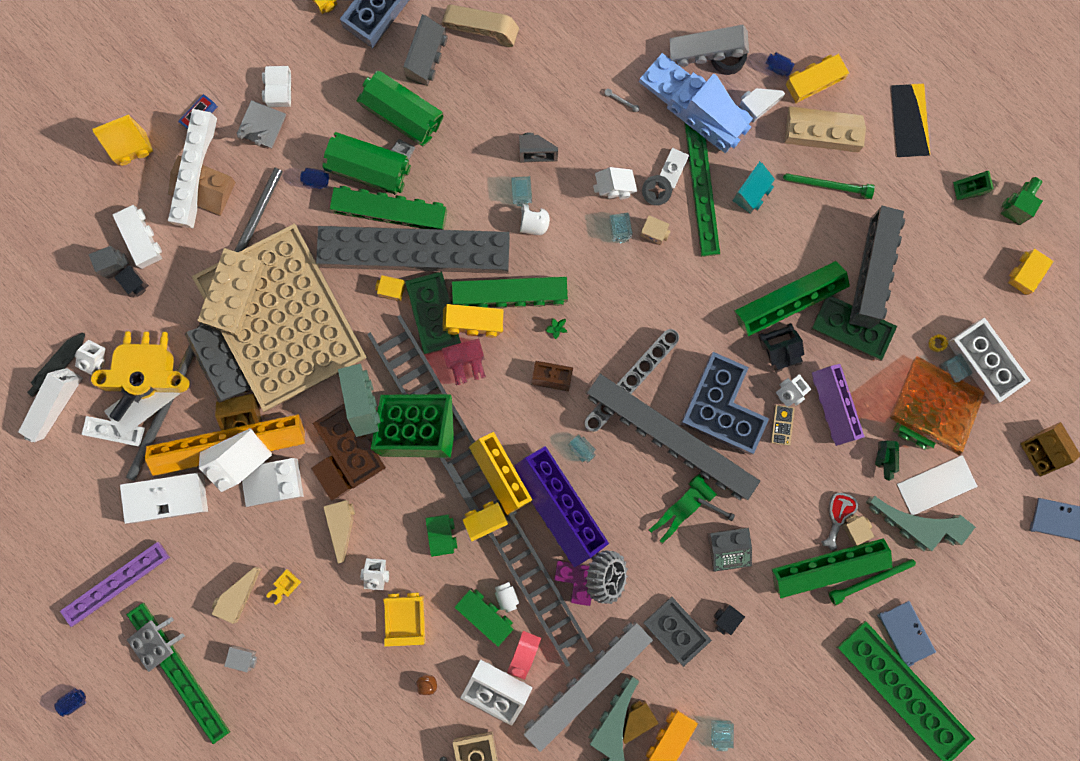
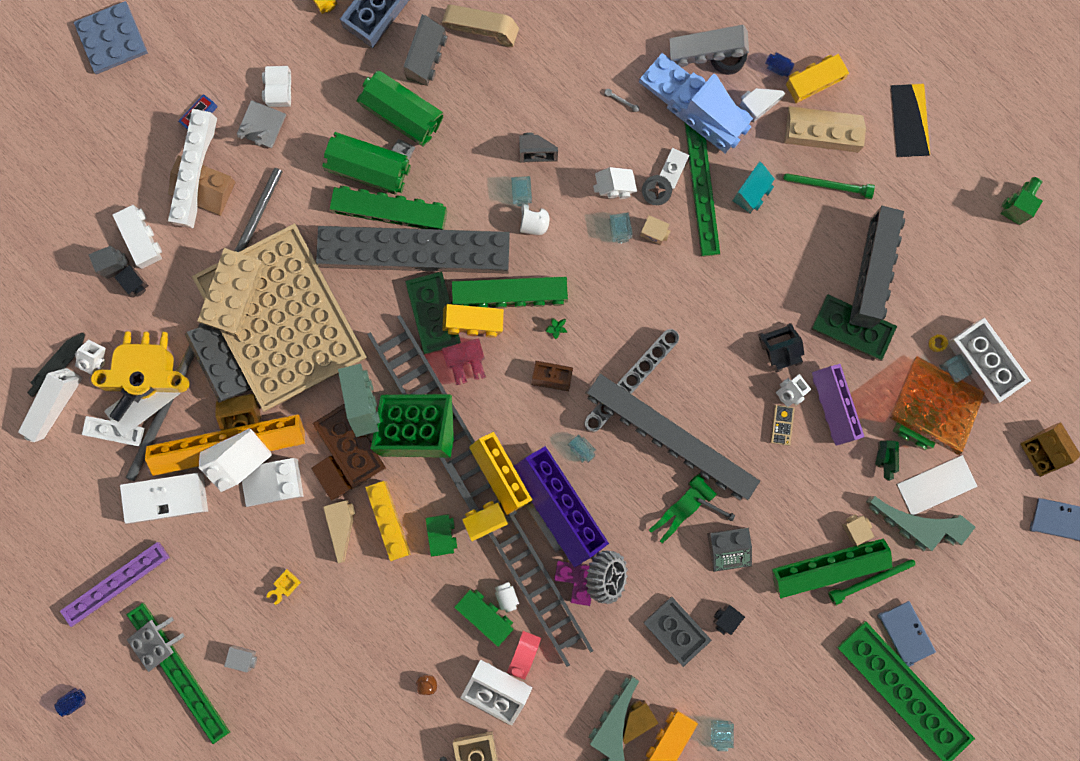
(110, 37): none -> sand blue plate
(123, 140): yellow slope -> none
(232, 602): tan slope -> none
(314, 178): clear blue brick -> none
(374, 574): white brick -> none
(388, 520): none -> yellow brick
(390, 288): yellow brick -> none
(404, 620): yellow panel -> none
(543, 527): none -> light grey beam
(587, 686): light grey brick -> none
(714, 410): sand blue brick -> none
(792, 298): green brick -> none
(840, 507): light grey piece -> none
(973, 186): green slope -> none
(1030, 271): yellow brick -> none

